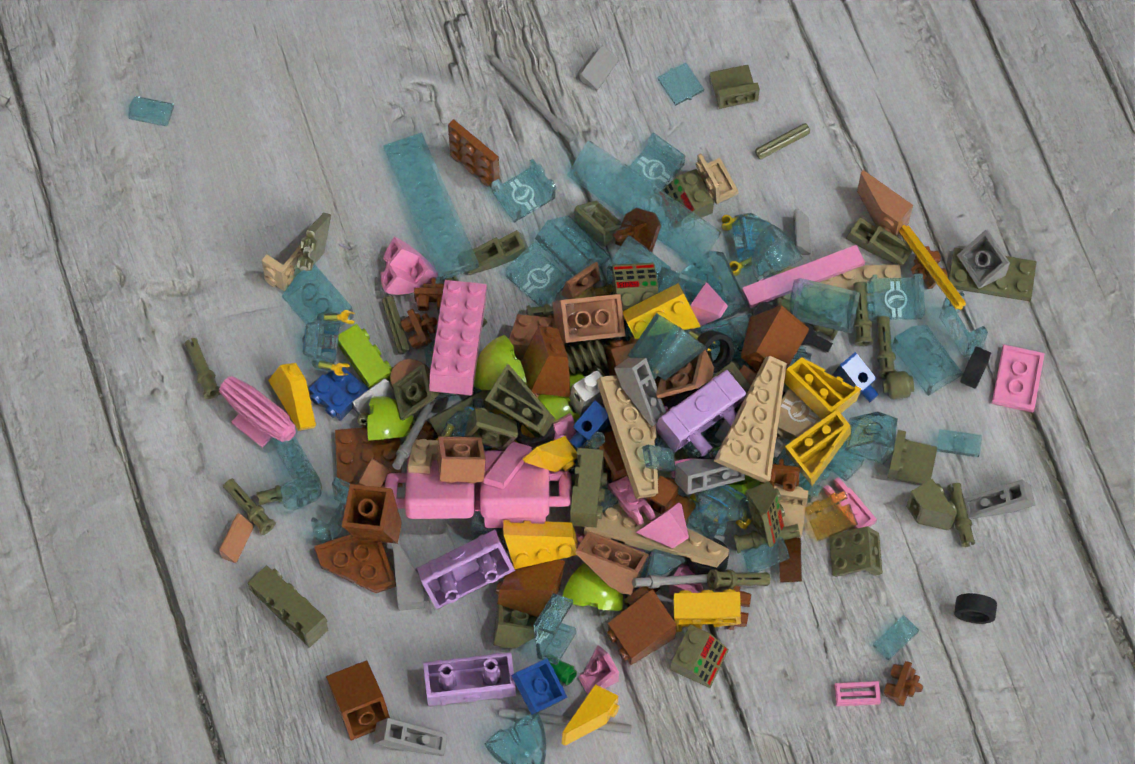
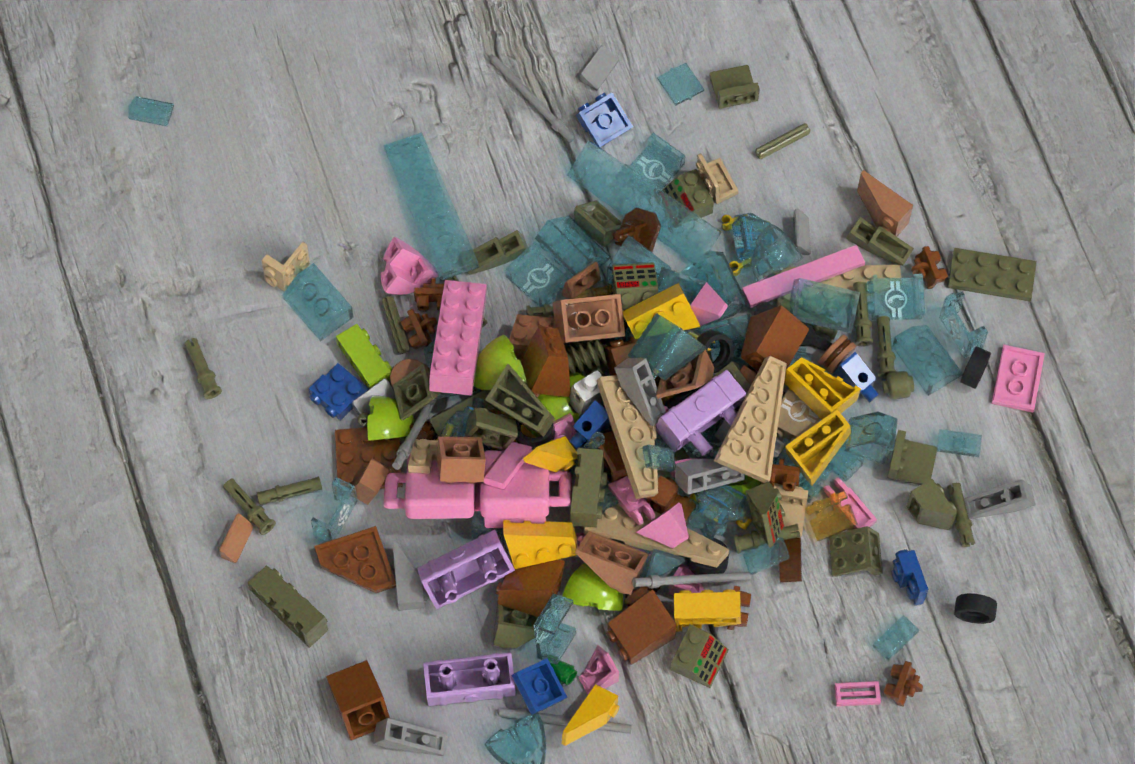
(257, 414): bright pink plate -> none
(294, 395): yellow slope -> none
(297, 491): clear light blue beam -> none
(314, 242): olive tile -> none
(322, 340): clear light blue torso -> none
(372, 514): dark orange slope -> none
(473, 154): dark orange plate -> none
(525, 191): clear light blue panel -> none
(604, 119): none -> plate
(730, 579): olive pin -> none
(837, 353): none -> nougat head
(909, 573): none -> blue plate
(932, 267): yellow axle -> none
(984, 260): light grey slope -> none

